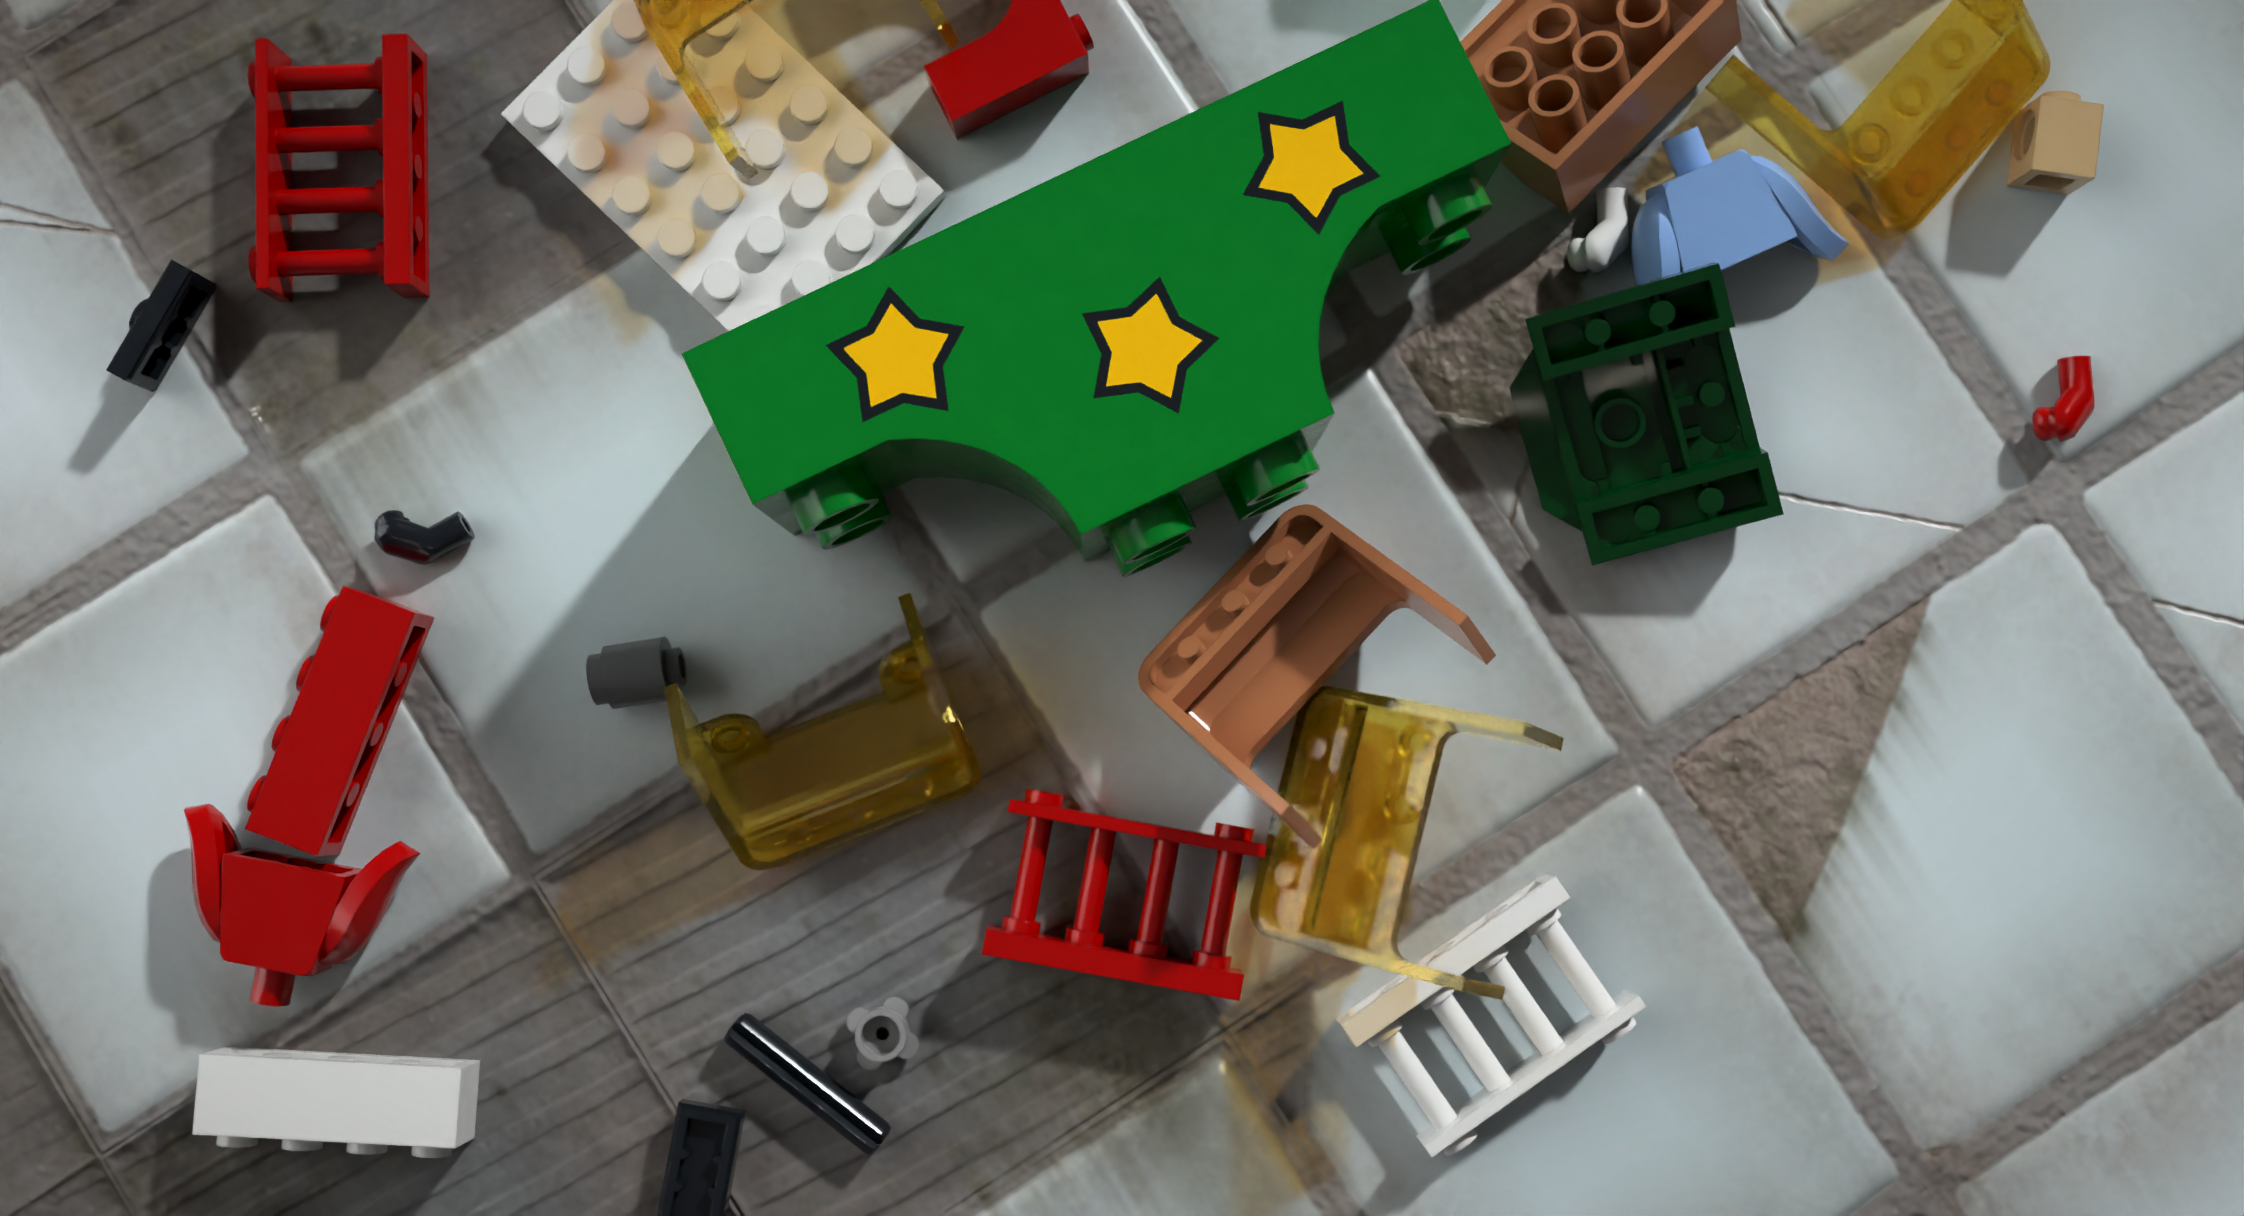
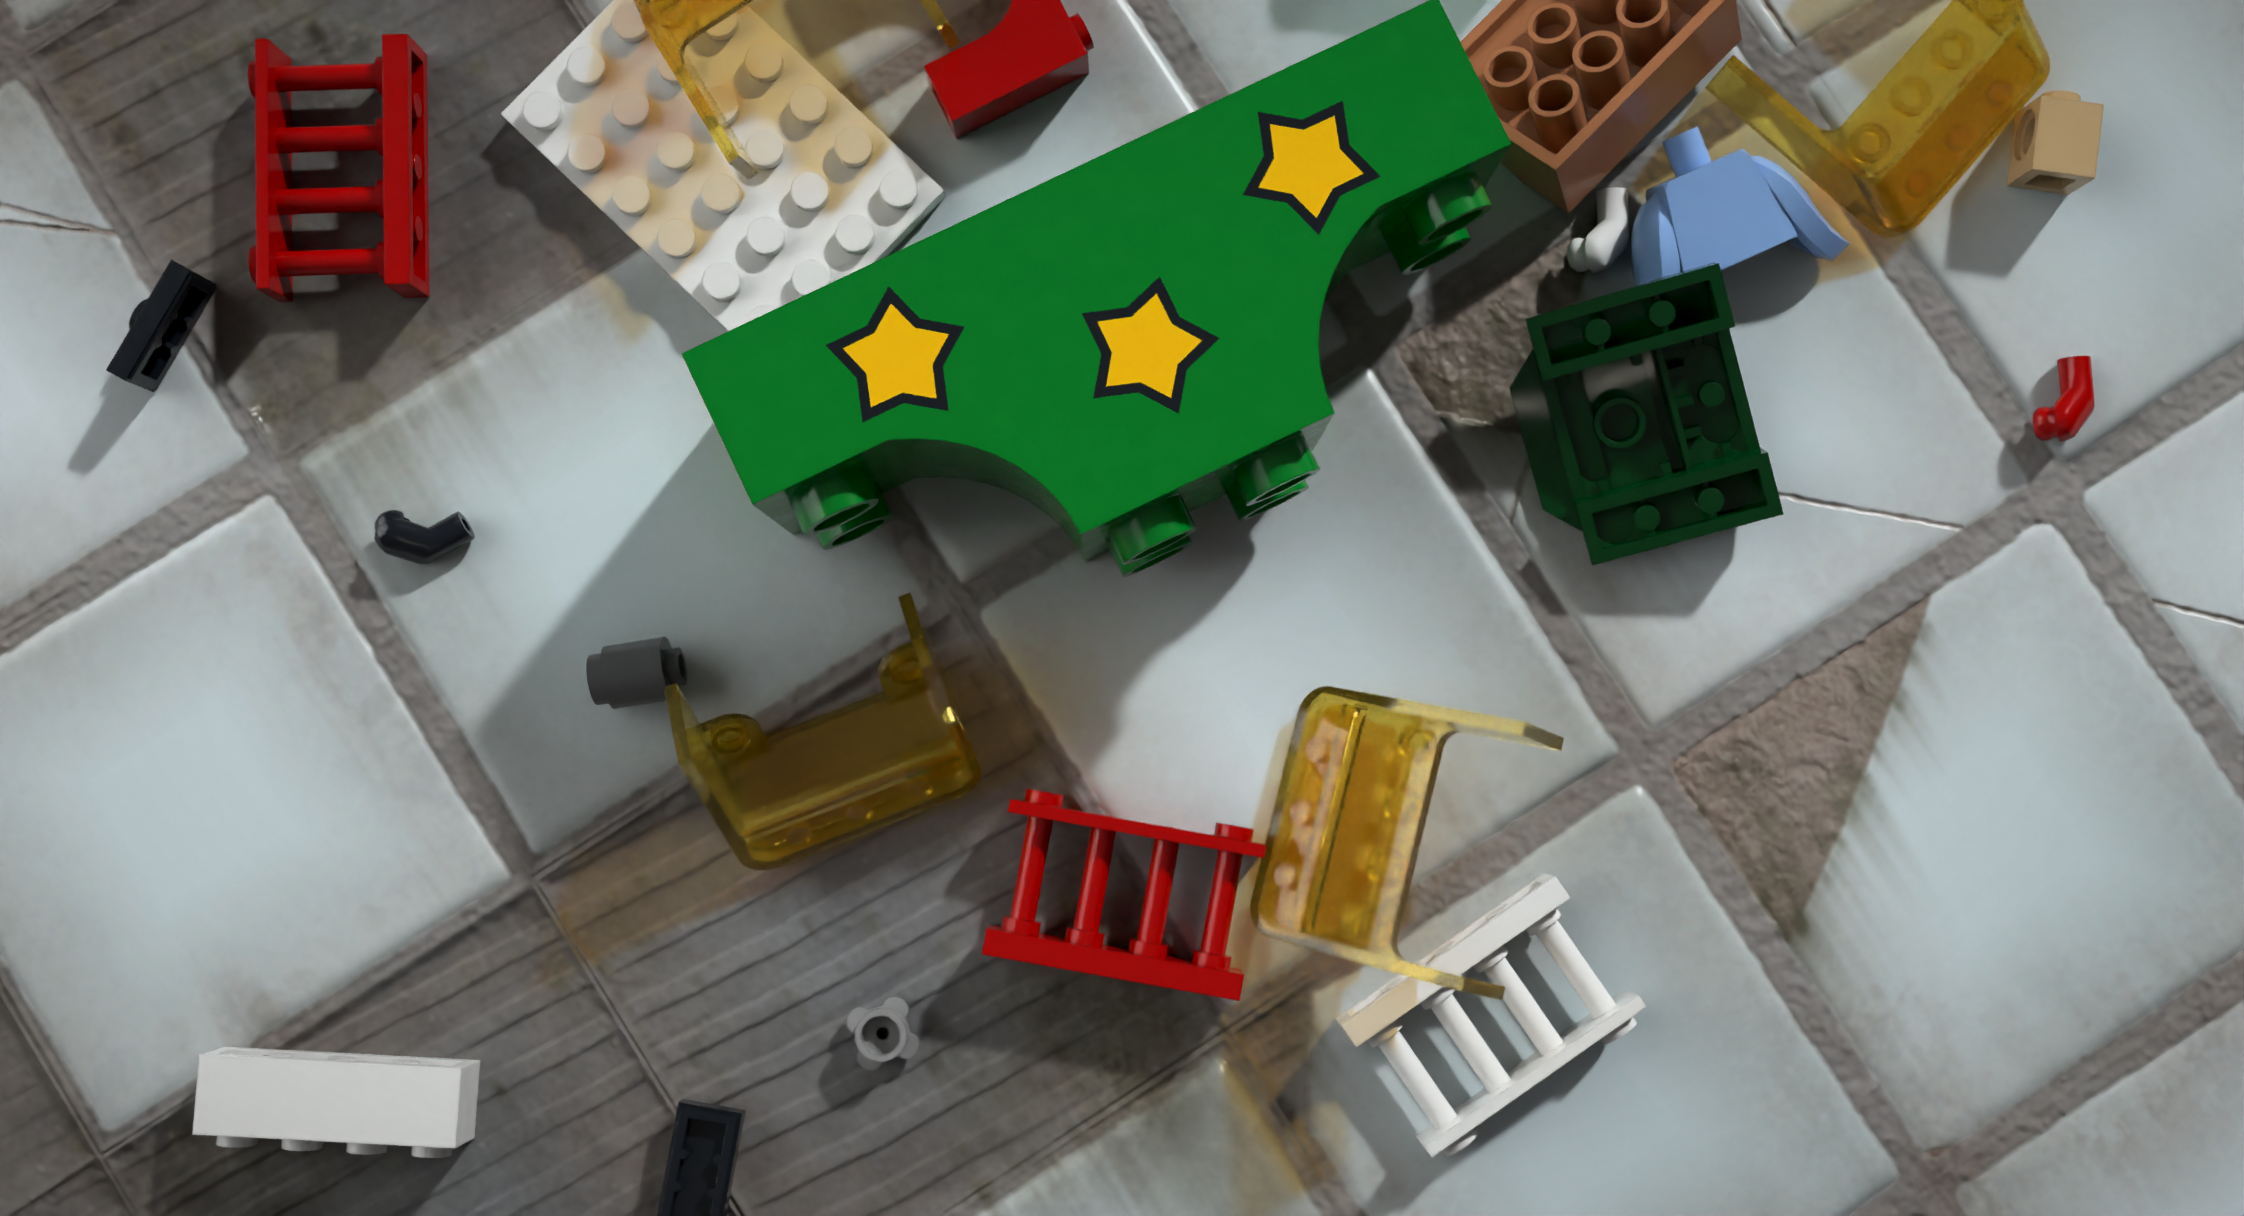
(283, 908): red torso -> none
(337, 722): red brick -> none
(807, 1083): black axle -> none
(1277, 635): nougat windscreen -> none

